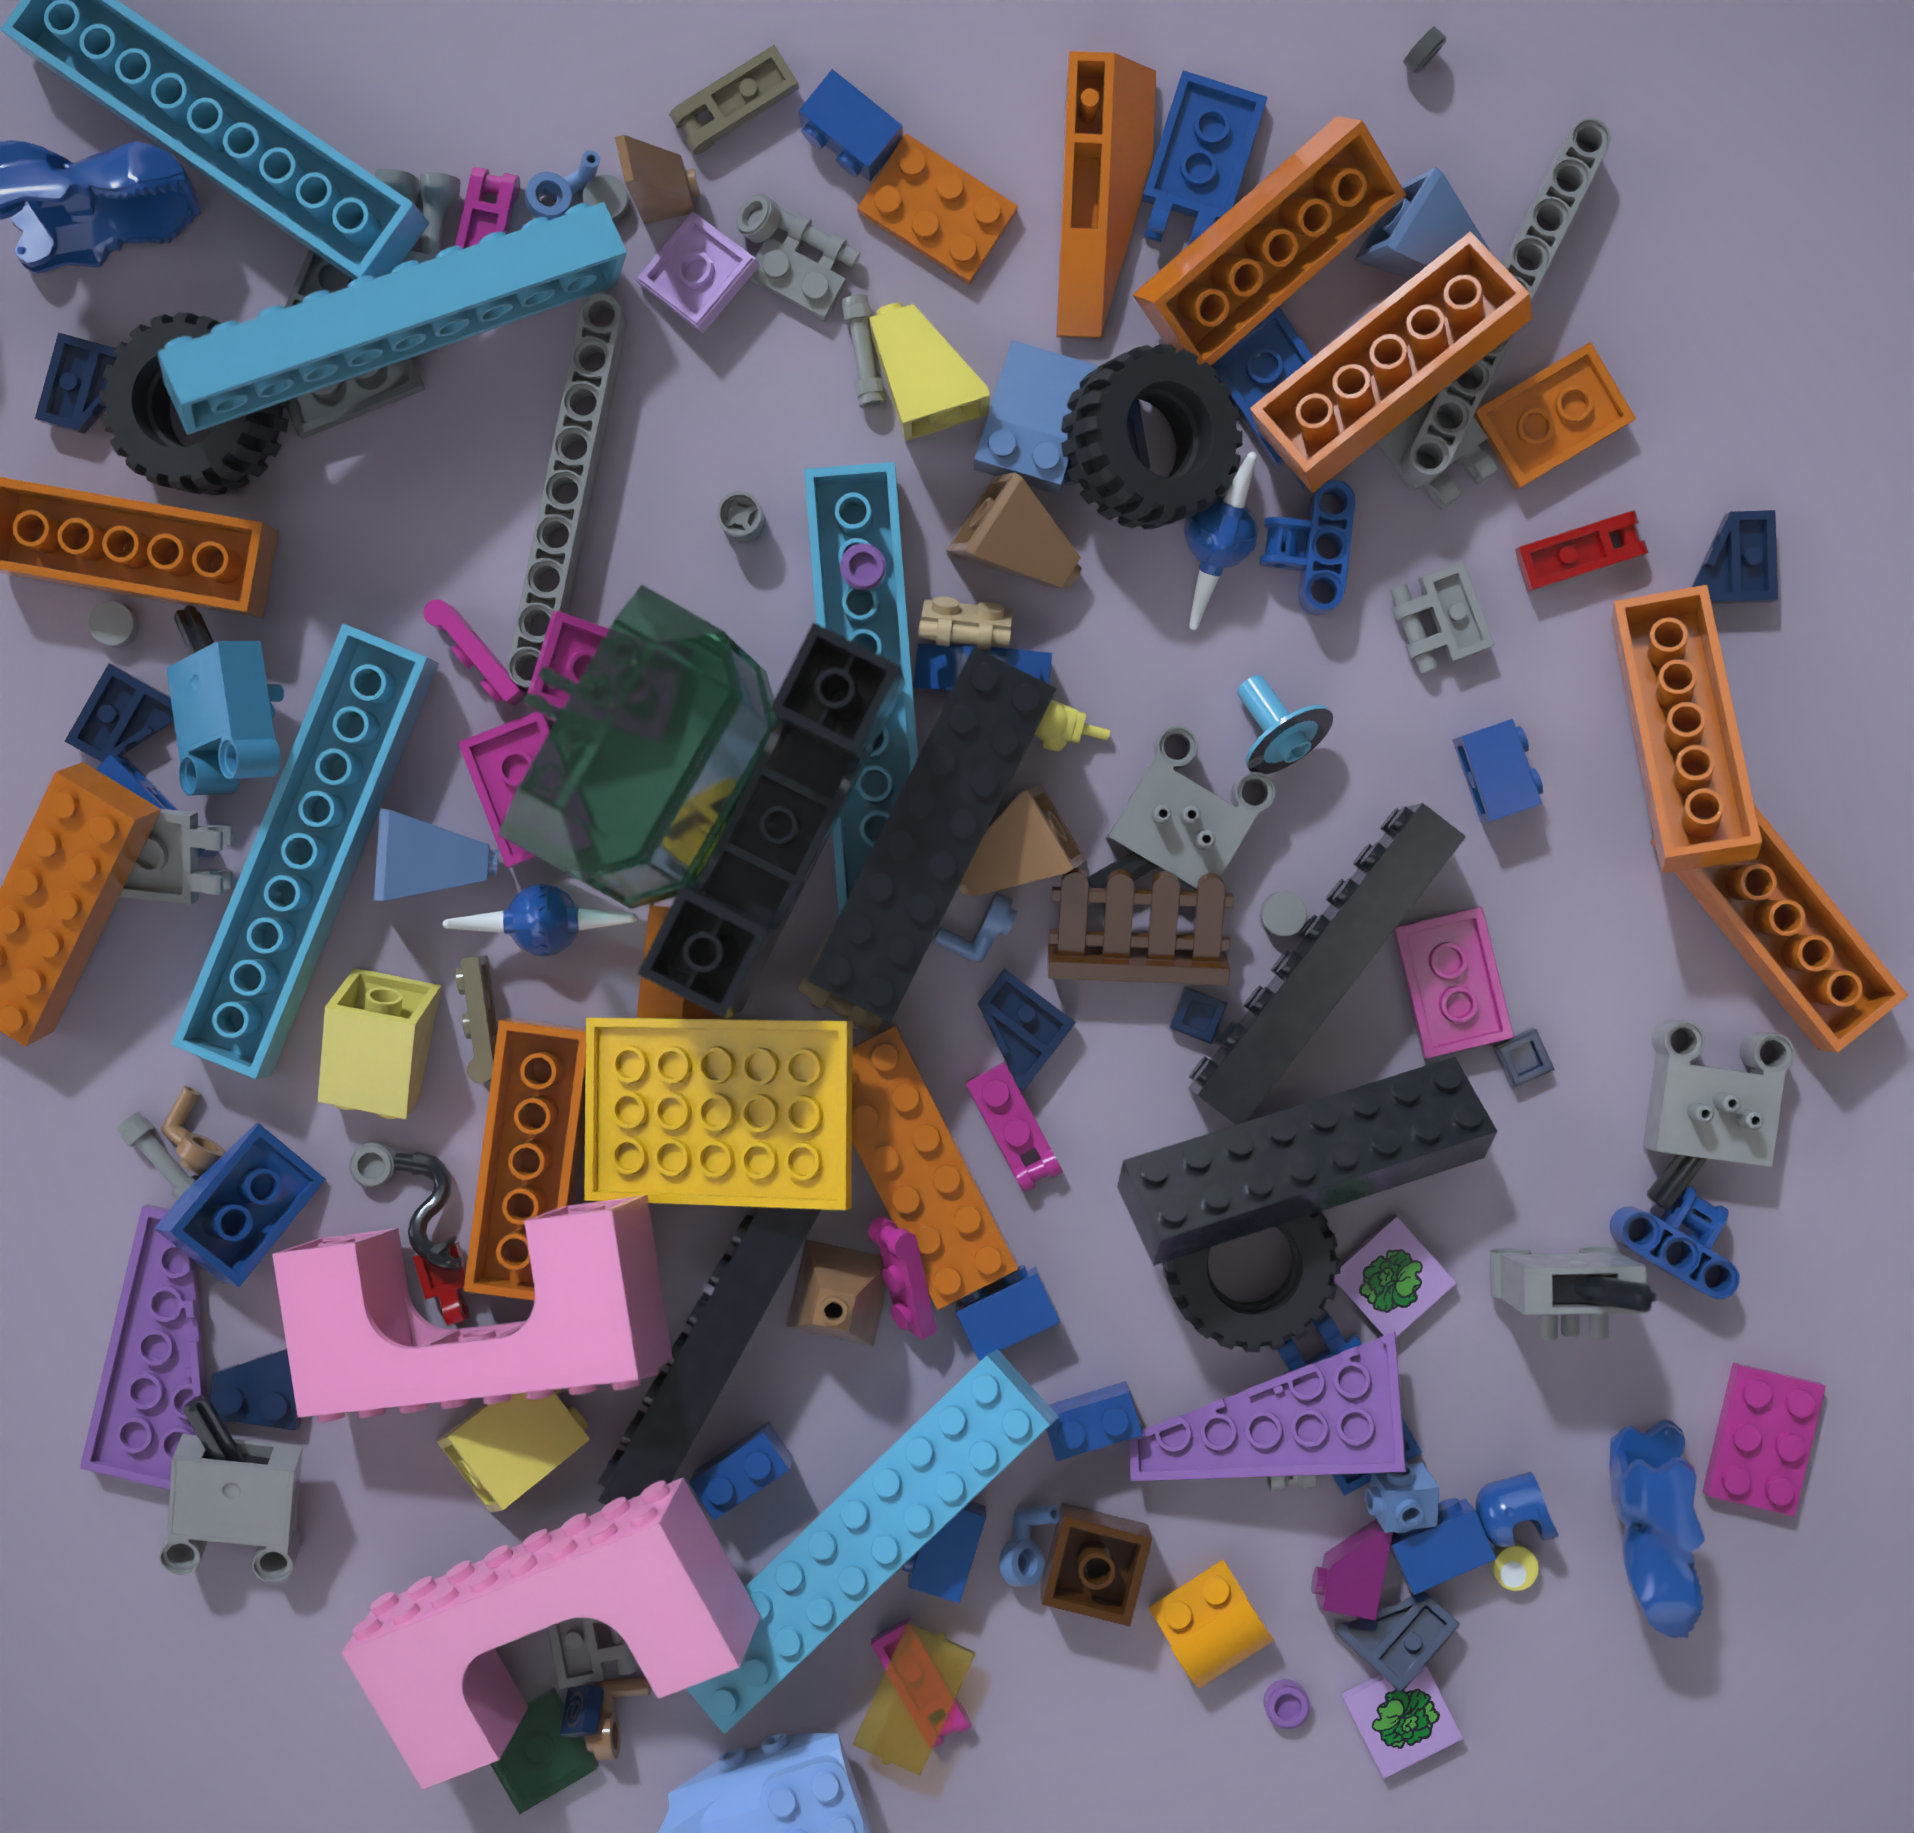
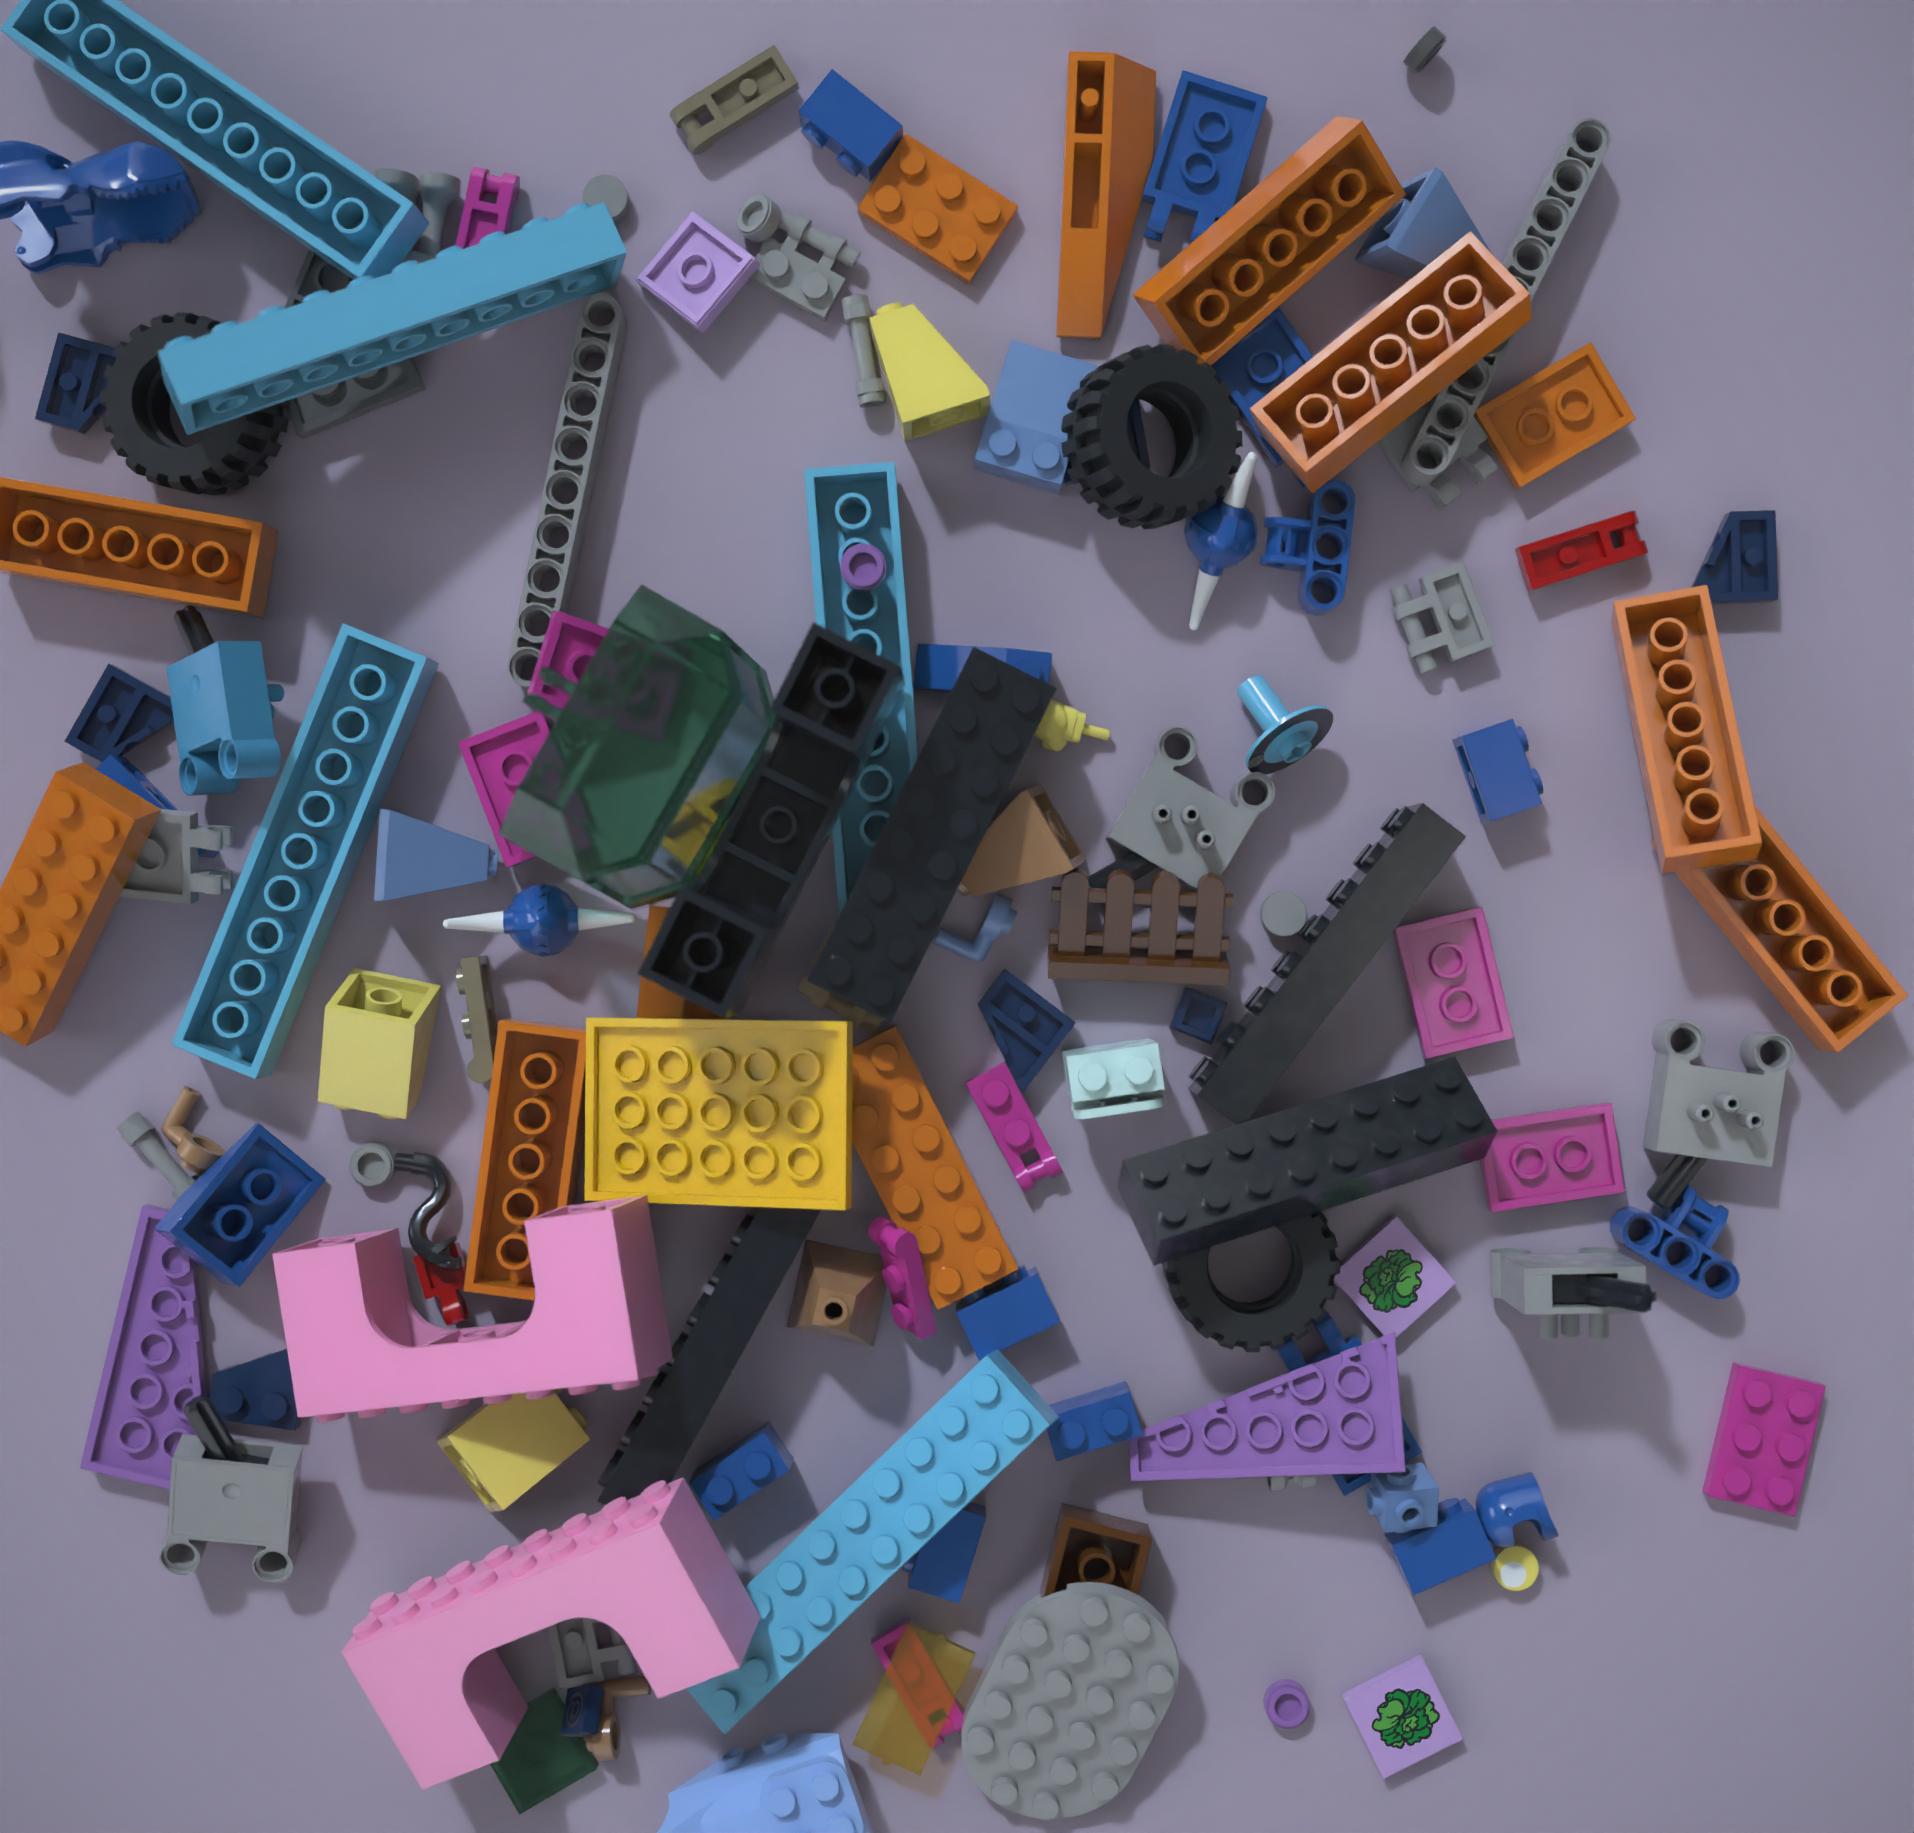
(113, 624): light grey tile -> none
(473, 651): dark pink plate -> none
(559, 188): medium blue plate -> none
(656, 180): medium nougat slope -> none
(738, 509): light grey wheel -> none
(956, 622): tan plate -> none
(1016, 535): medium nougat slope -> none
(1022, 1559): medium blue plate -> none
(1069, 1701): none -> light grey plate
(1114, 1078): none -> light aqua brick
(1211, 1624): light orange brick -> none
(1354, 1573): magenta slope -> none
(1400, 1638): dark blue wing -> none
(1523, 1057): dark blue tile -> none
(1552, 1158): none -> dark pink plate
(1655, 1503): blue animal -> none

